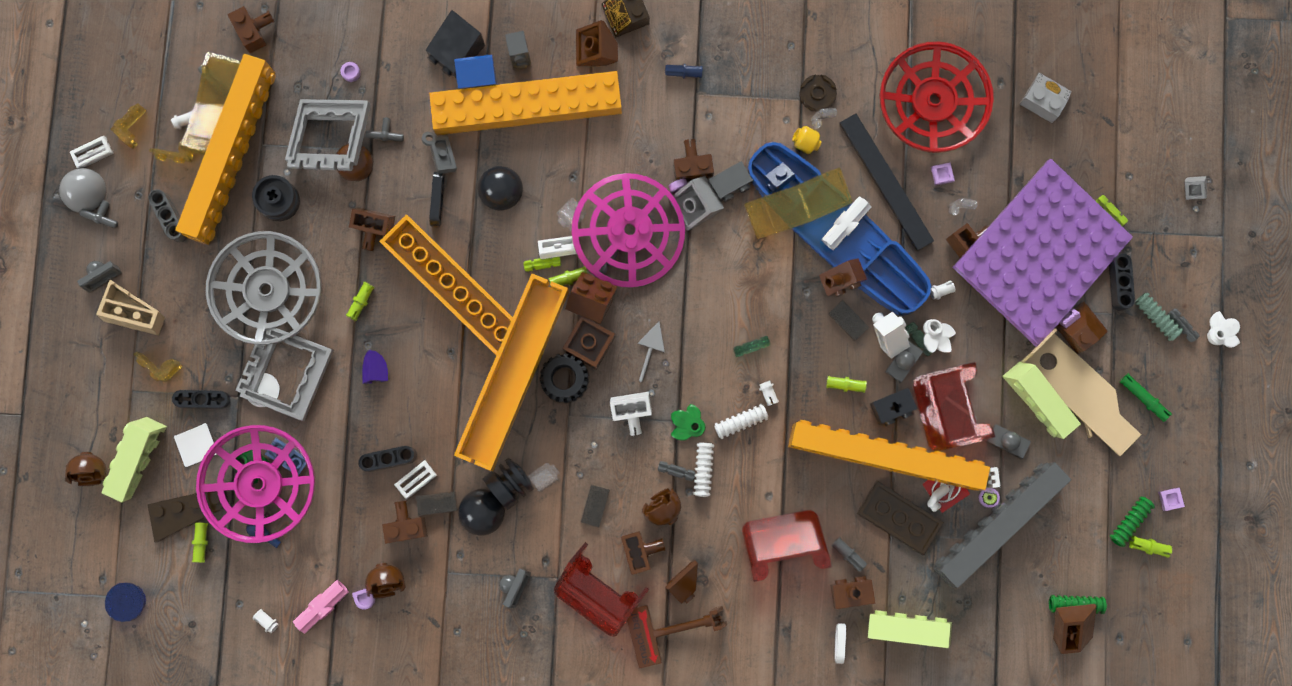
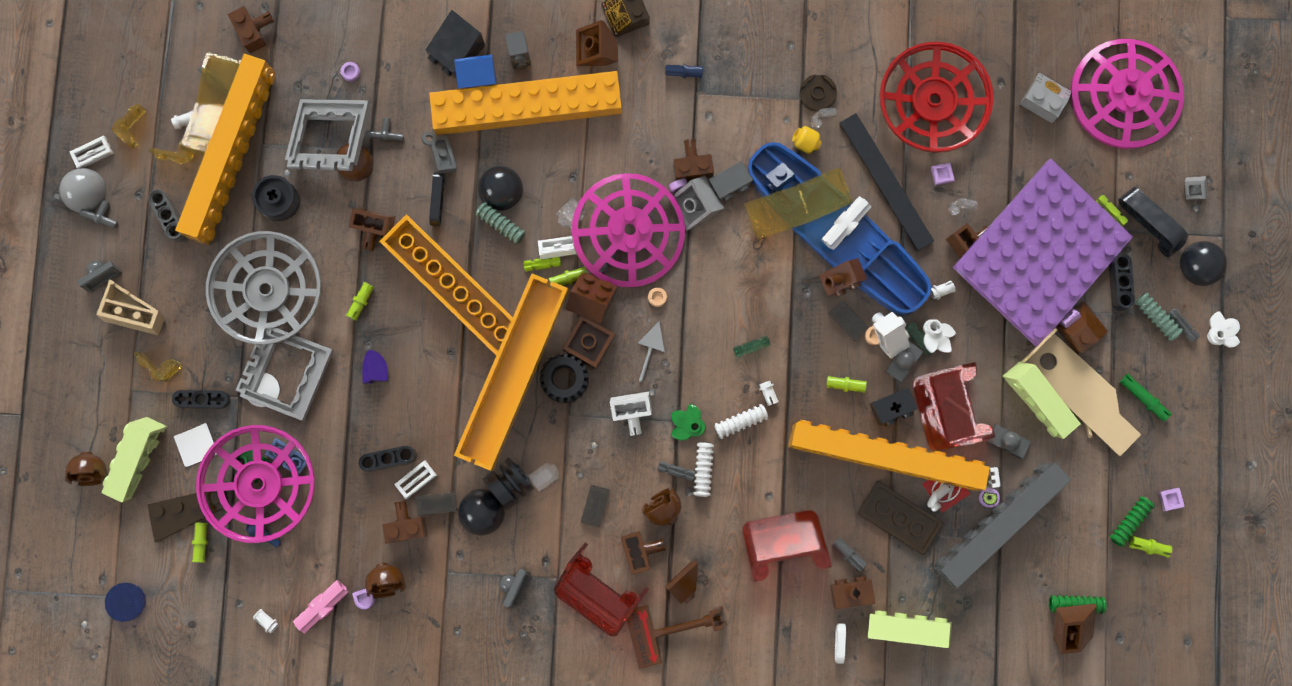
(500, 223): none -> sand green piece
(657, 297): none -> light nougat tile
(871, 337): none -> light nougat tile
(1120, 100): none -> dark pink dish
(1155, 220): none -> black beam
(1203, 263): none -> black piece

